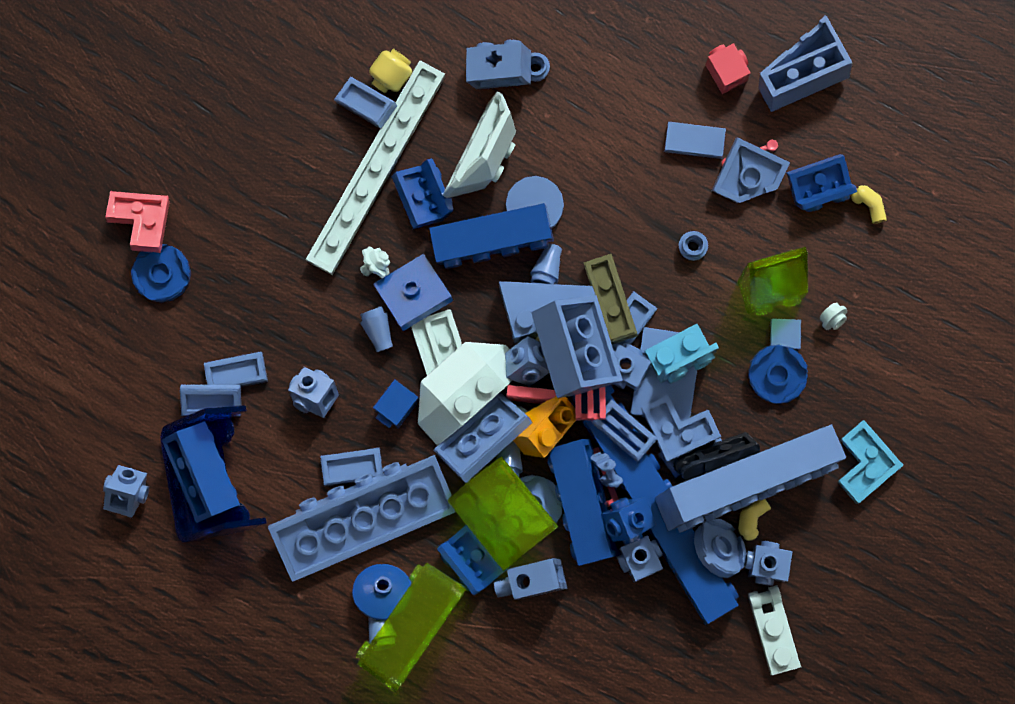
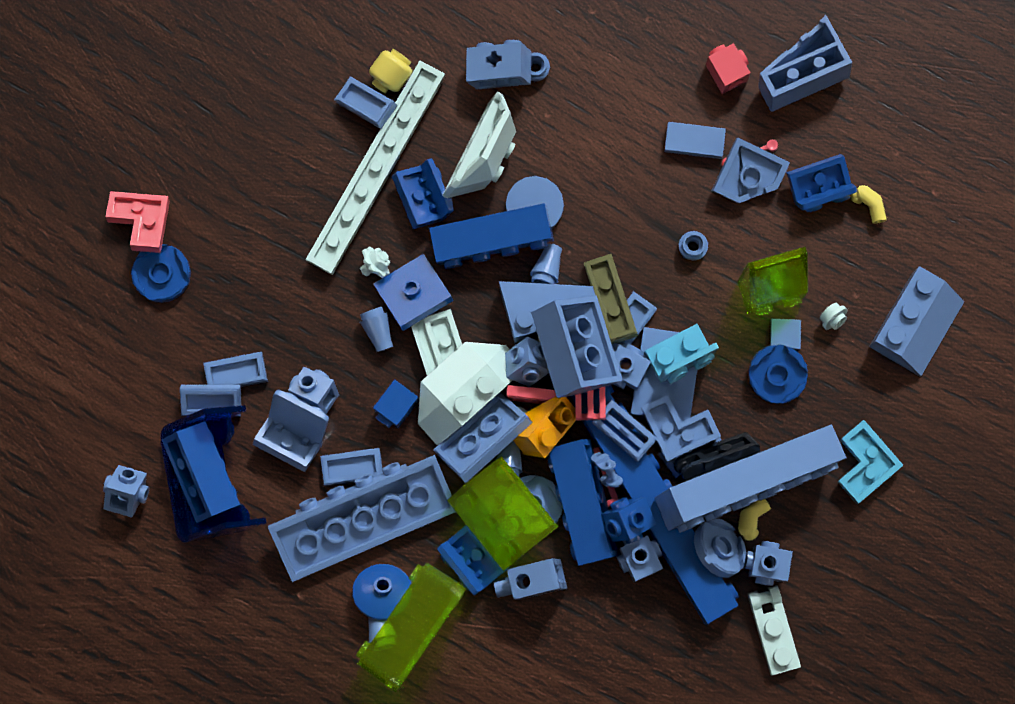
(292, 430): none -> medium blue bracket
(917, 321): none -> medium blue slope

